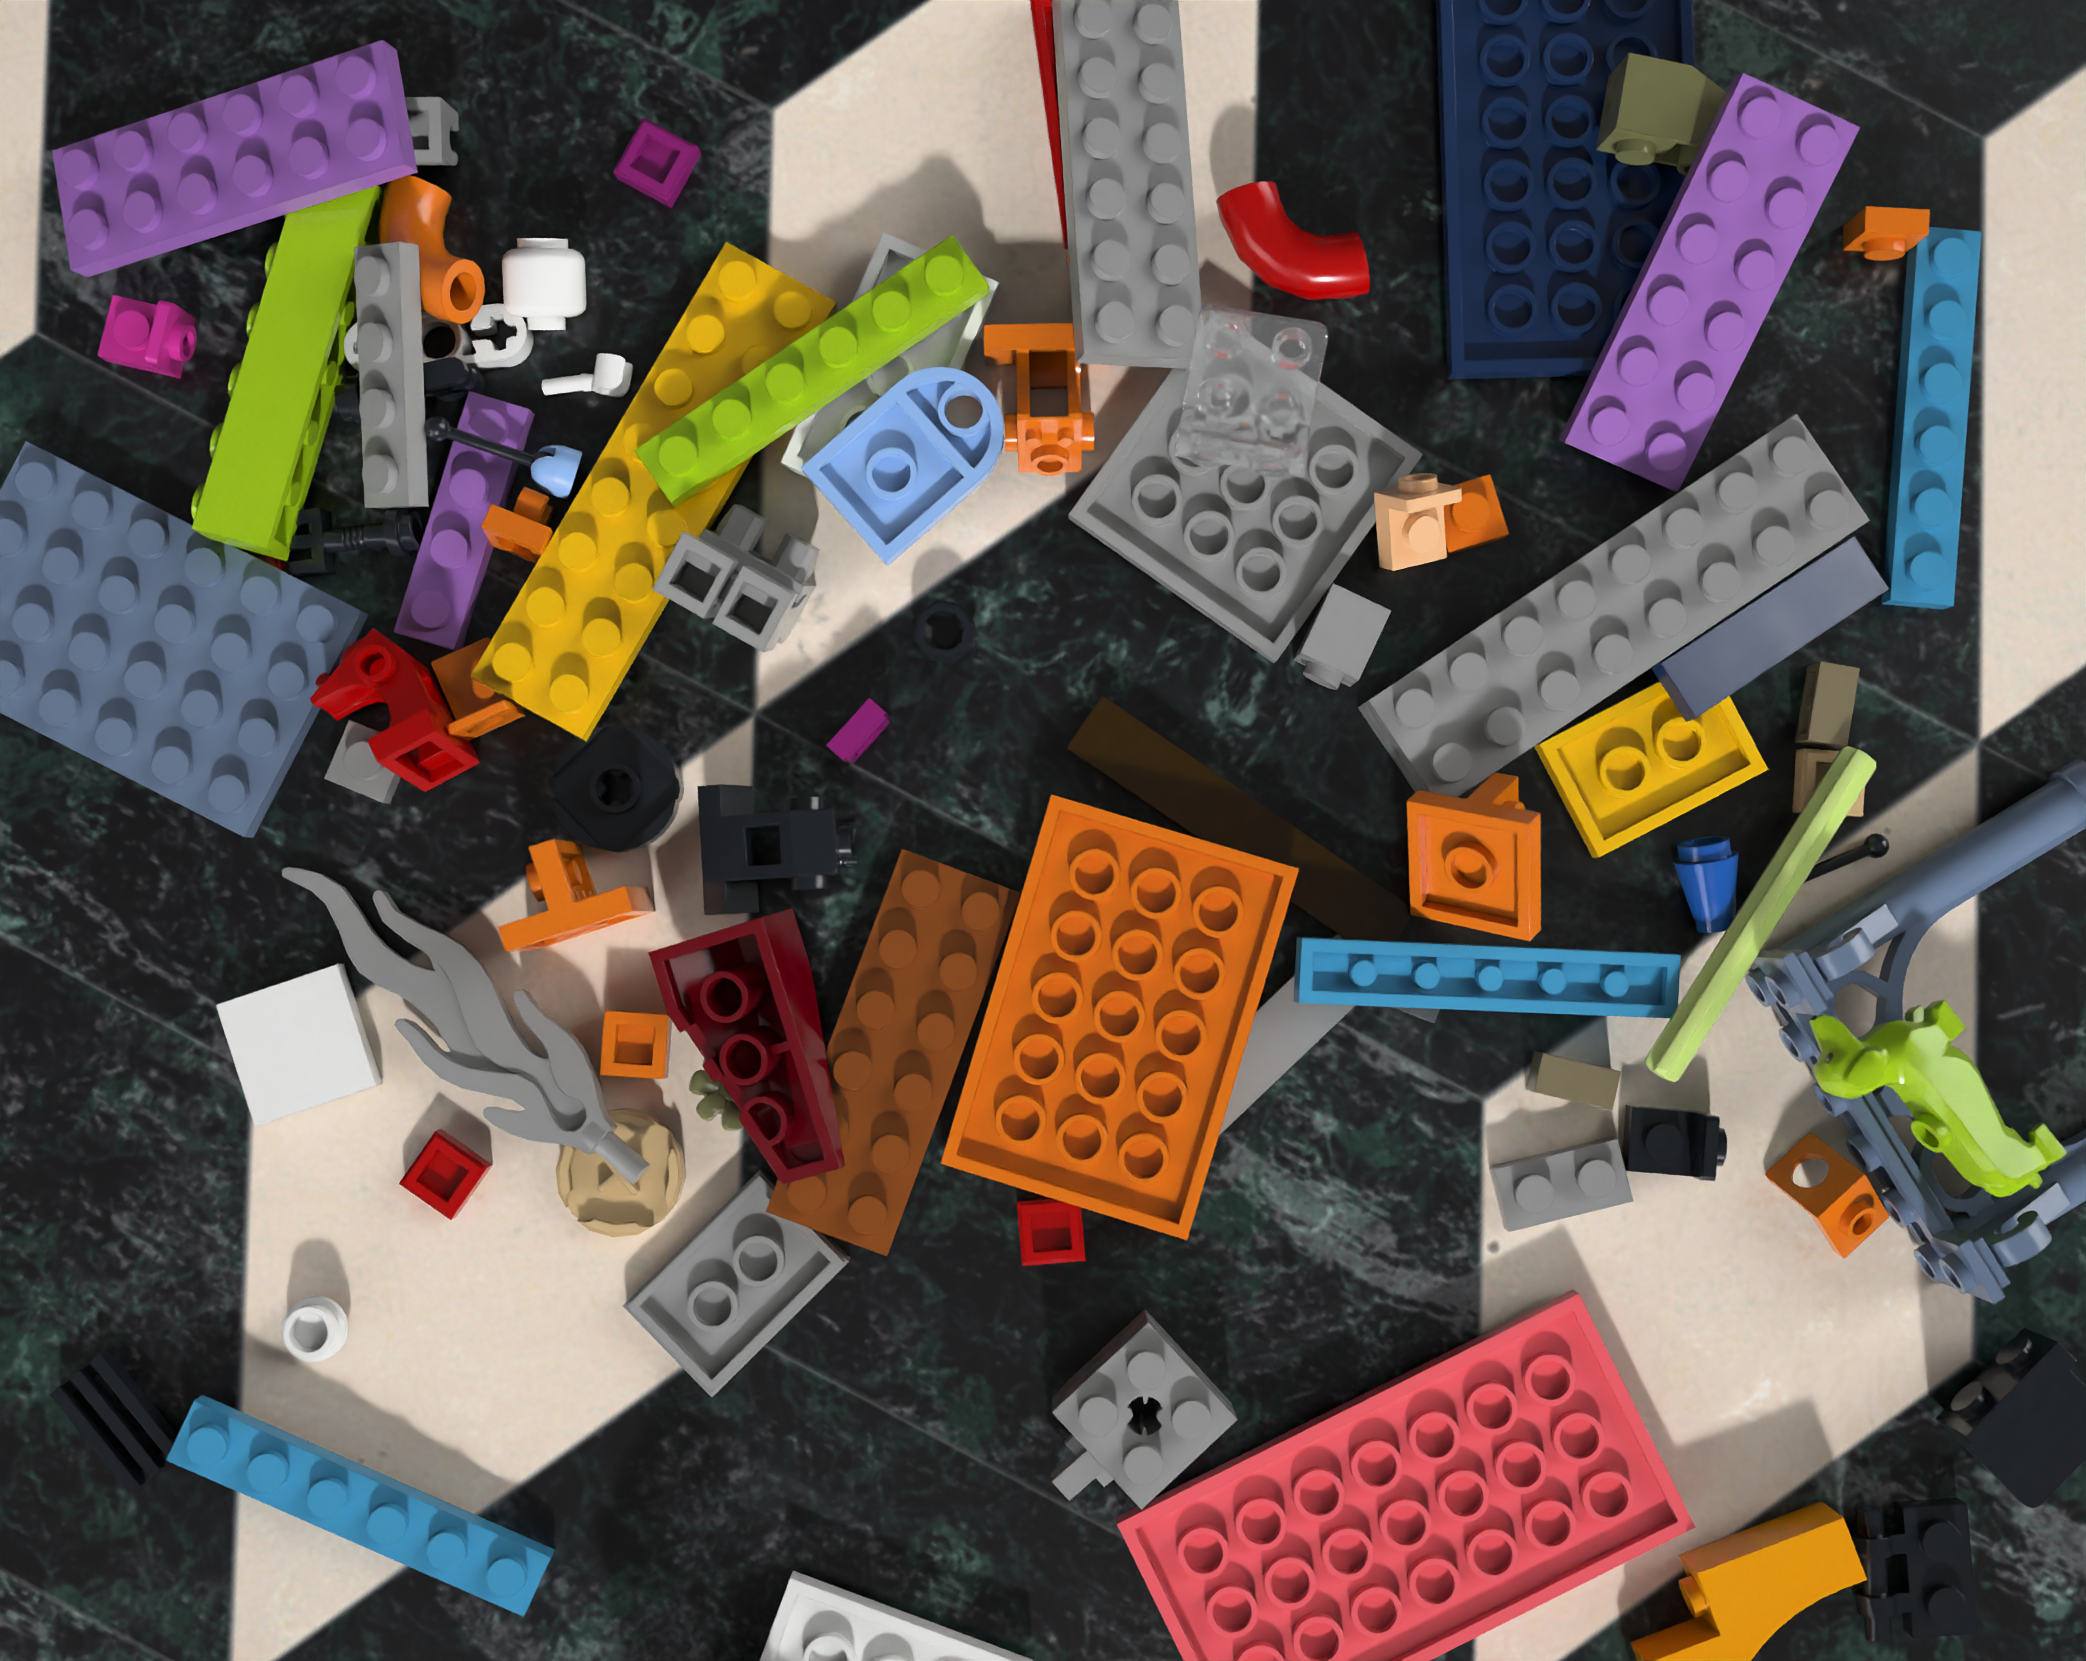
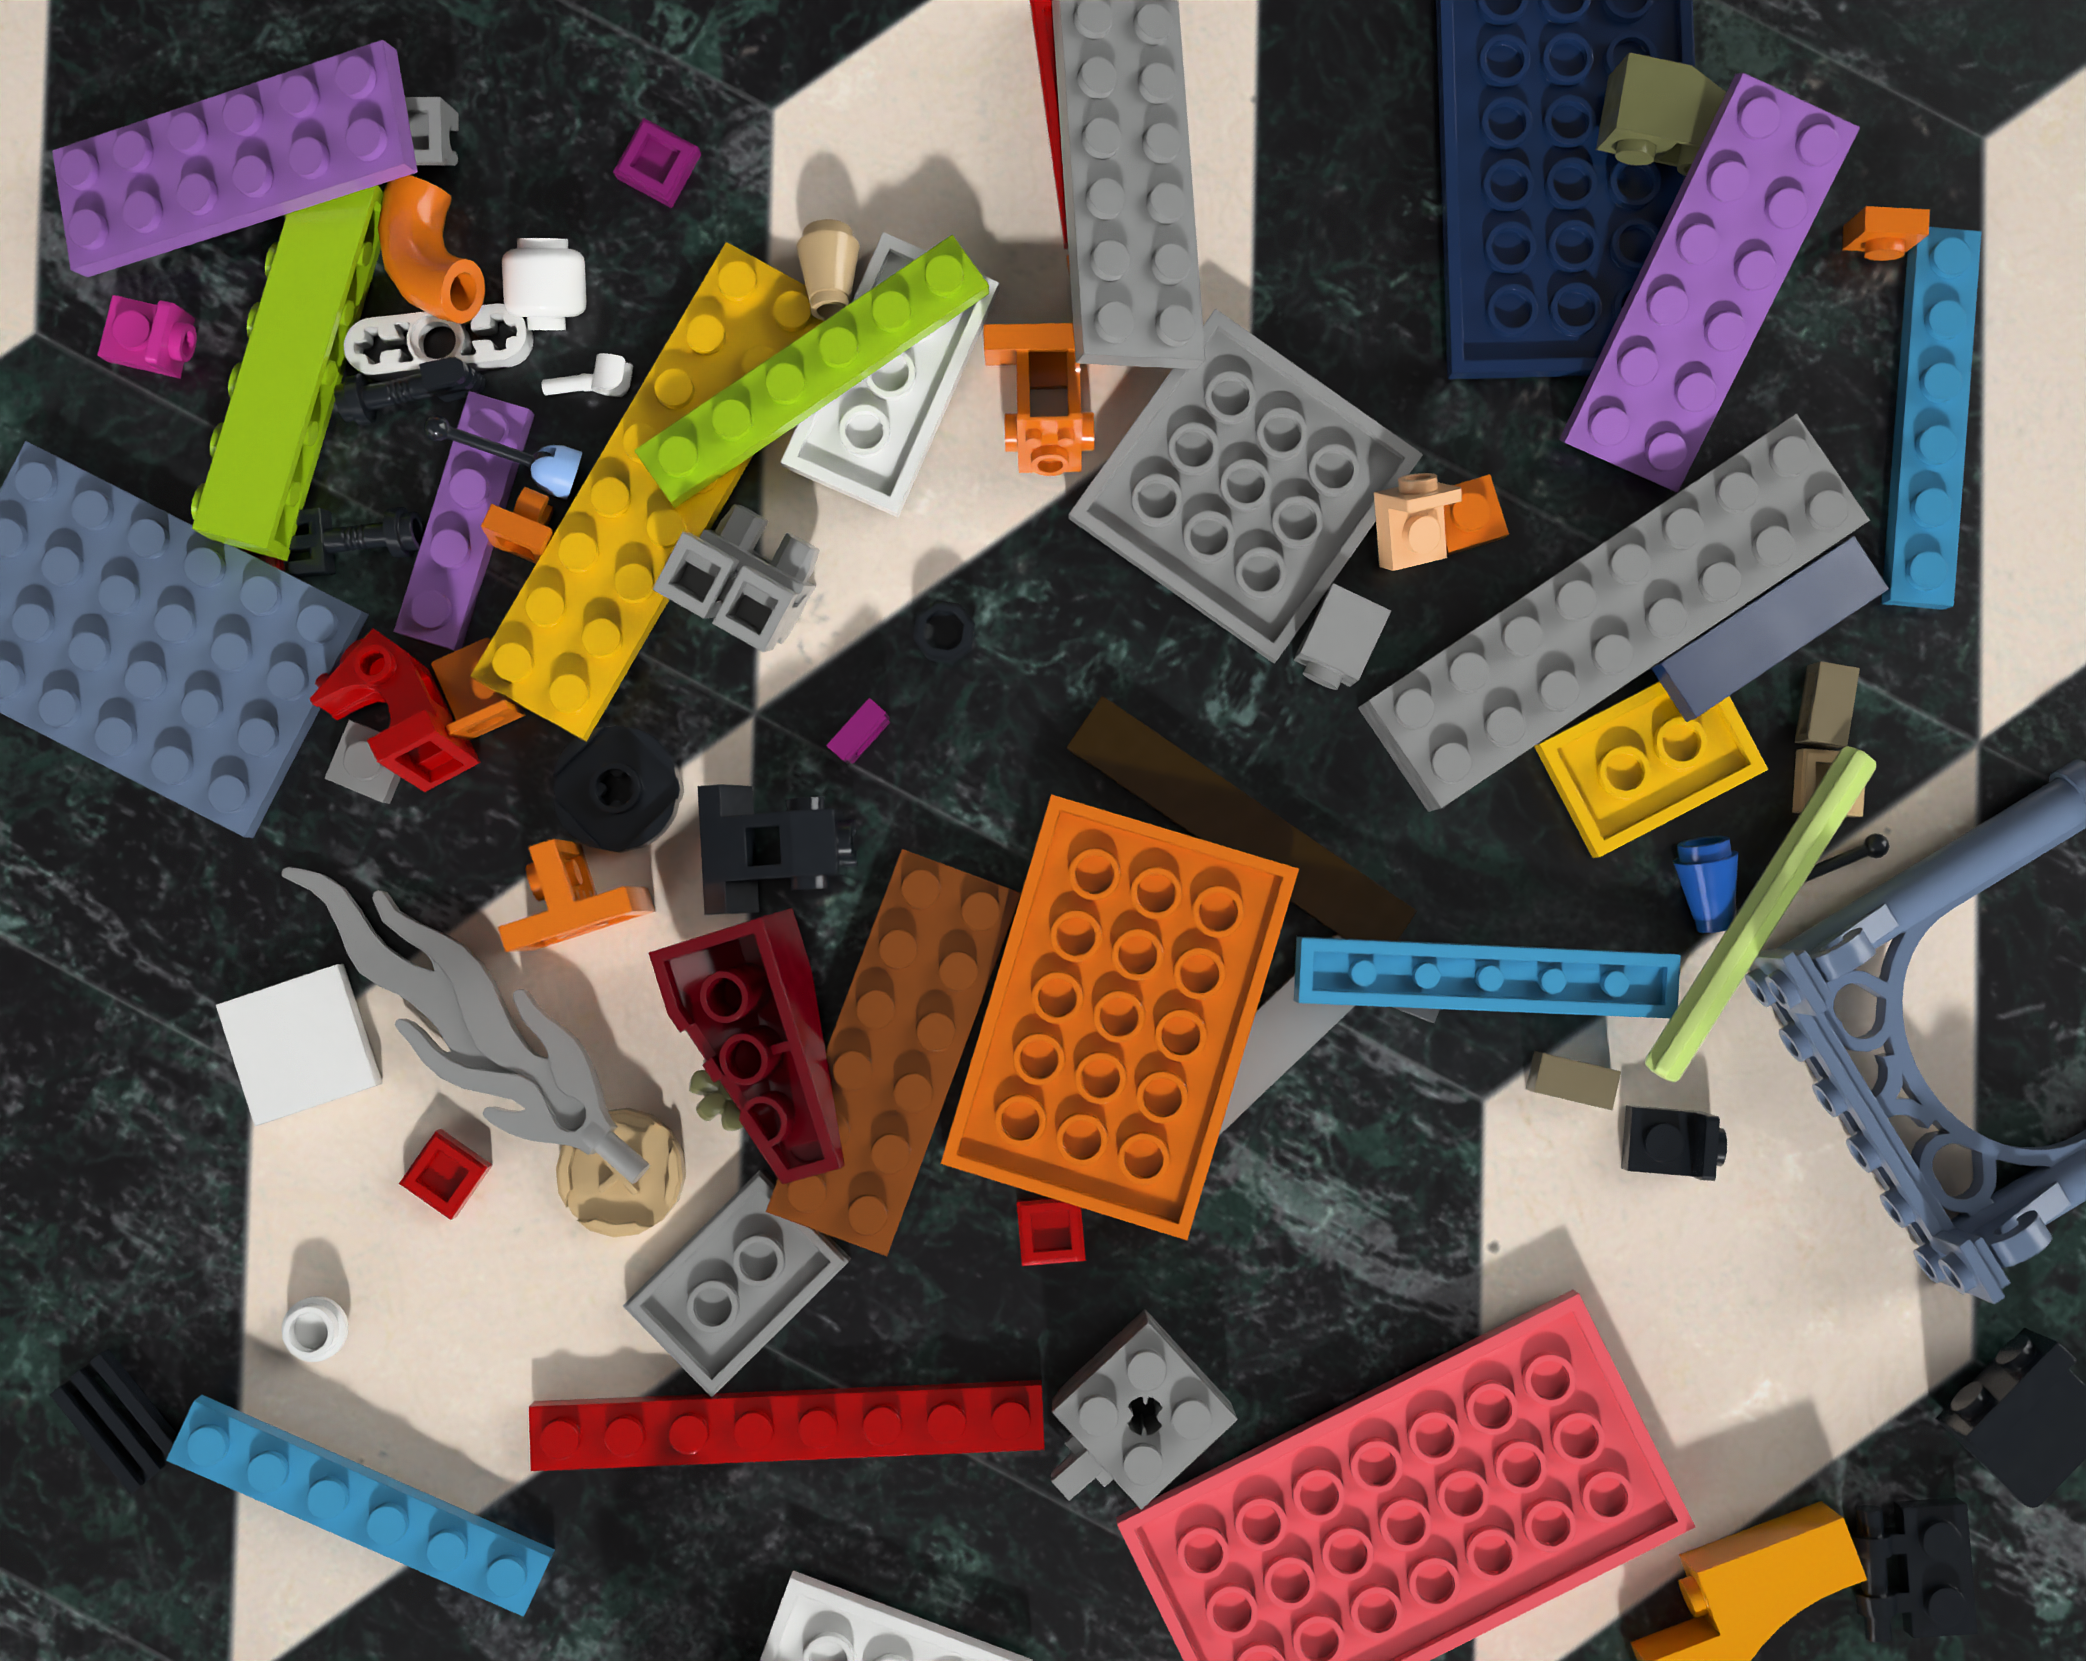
(391, 375): light grey plate -> none
(636, 1044): orange plate -> none
(786, 1425): none -> red plate
(828, 265): none -> tan cone
(905, 462): light blue tile -> none
(1251, 391): clear bracket -> none
(1285, 254): red cylinder -> none
(1476, 859): orange bracket -> none
(1561, 1184): light grey plate -> none
(1841, 1204): orange bracket -> none
(1939, 1089): lime animal -> none

